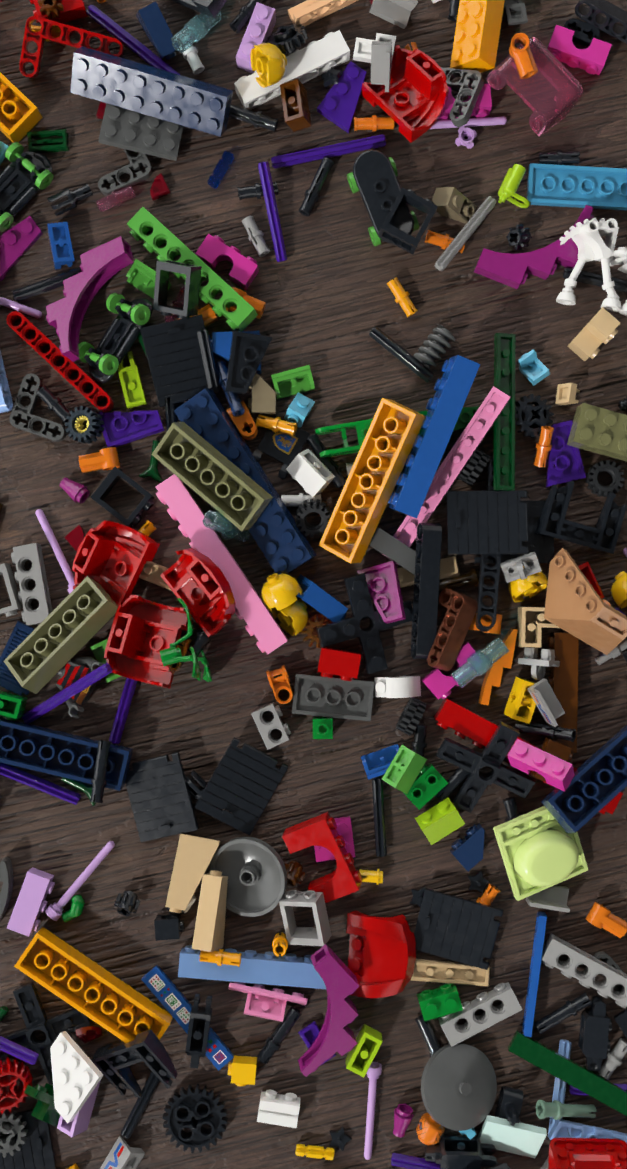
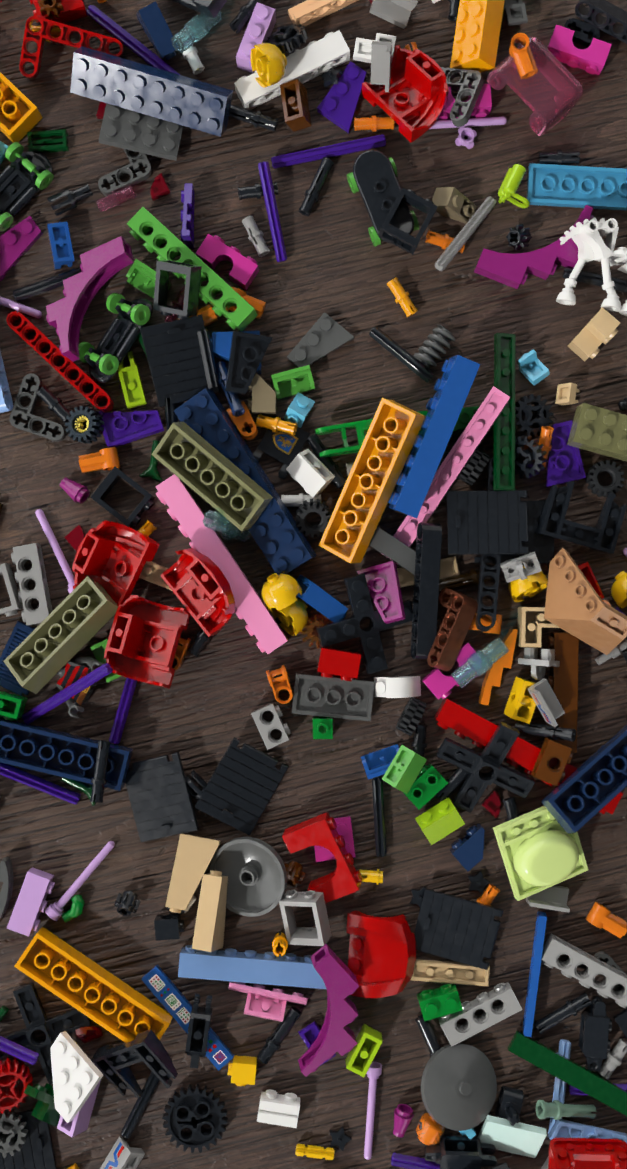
(173, 655): green plant -> none
(187, 215): none -> dark purple wing
(220, 169): clear blue axle -> none
(221, 957): light orange pin -> none
(319, 341): none -> dark grey wing
(492, 803): none -> dark red tile
(529, 466): none -> black gear
(553, 769): dark pink arch -> none

